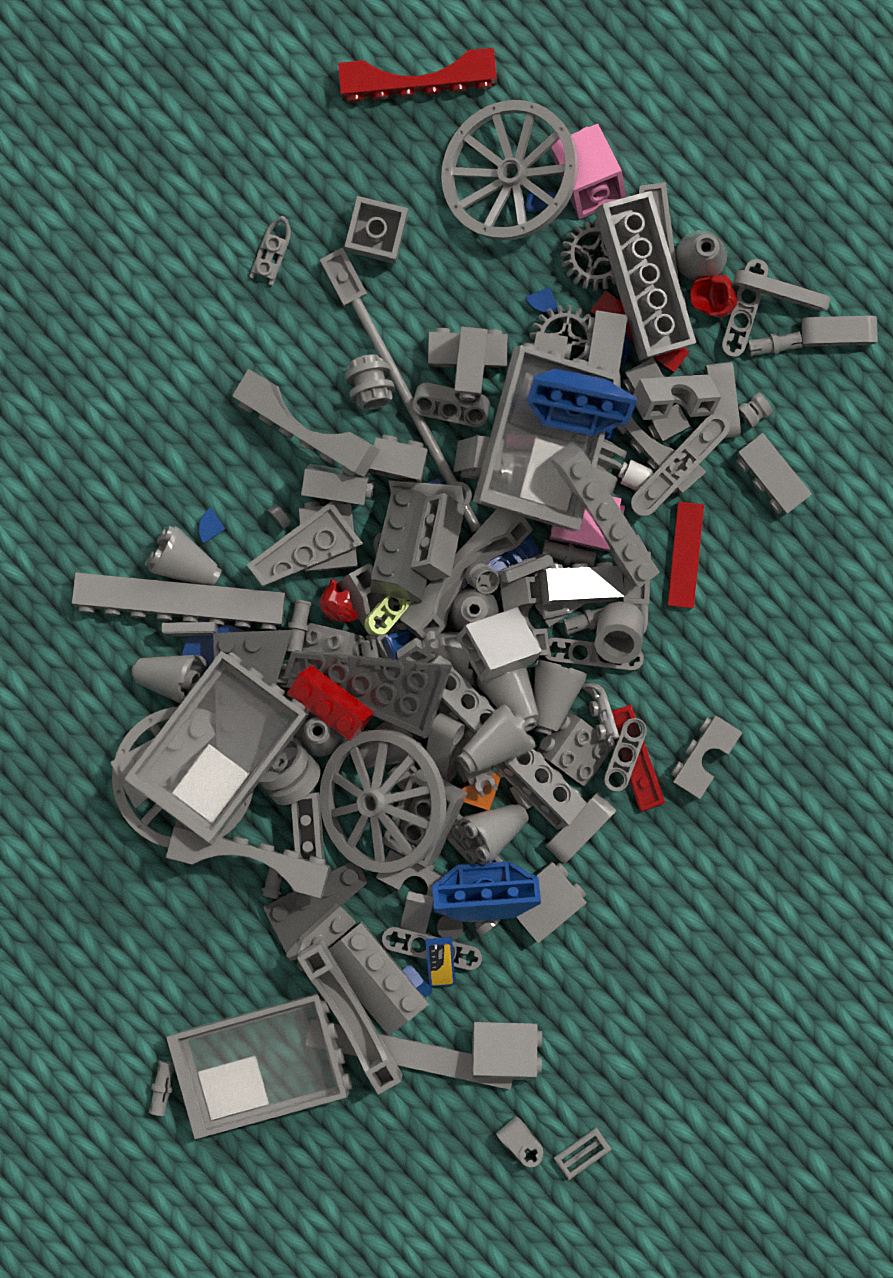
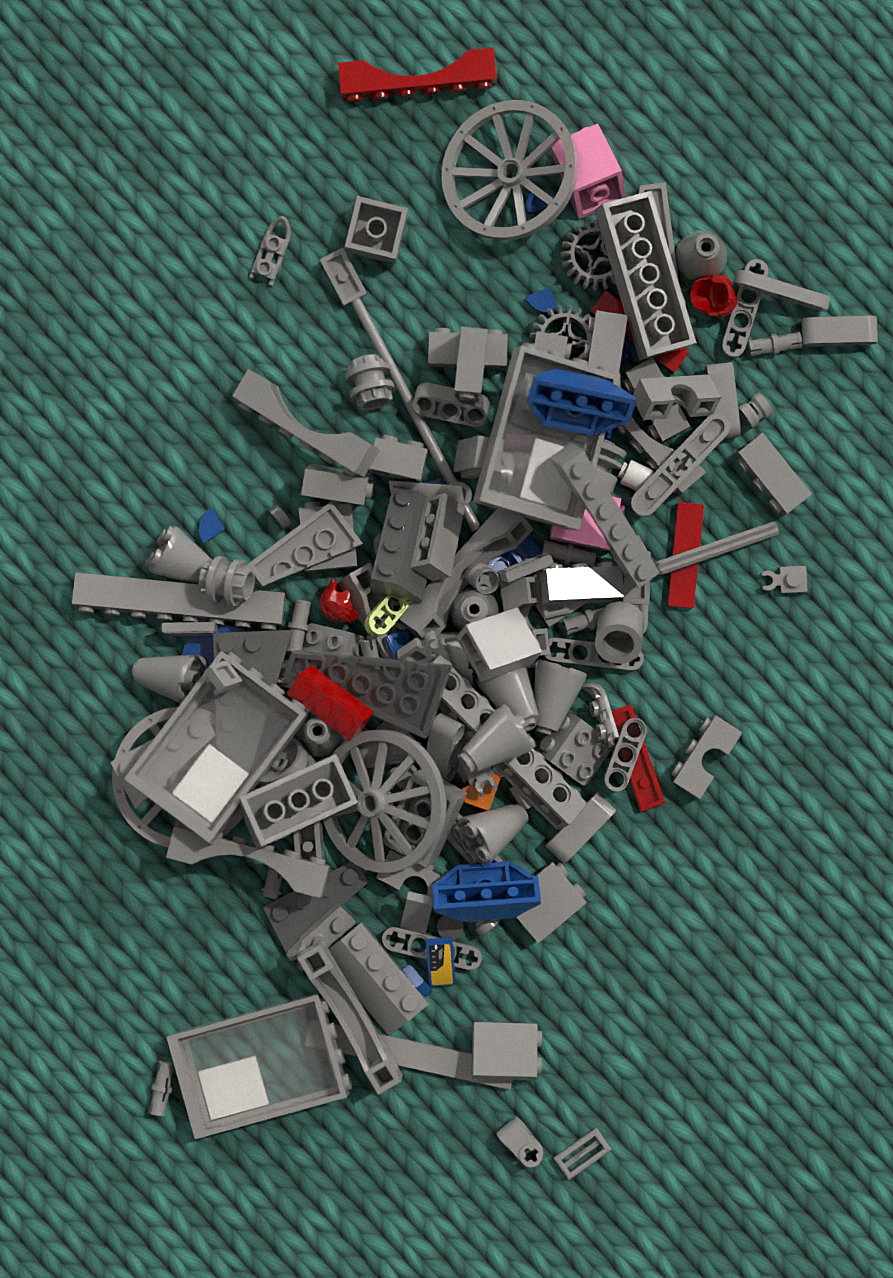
(222, 677): none -> light grey tile
(225, 580): none -> light grey piece
(296, 801): none -> light grey slope
(717, 548): none -> light grey axle
(790, 579): none -> light grey plate

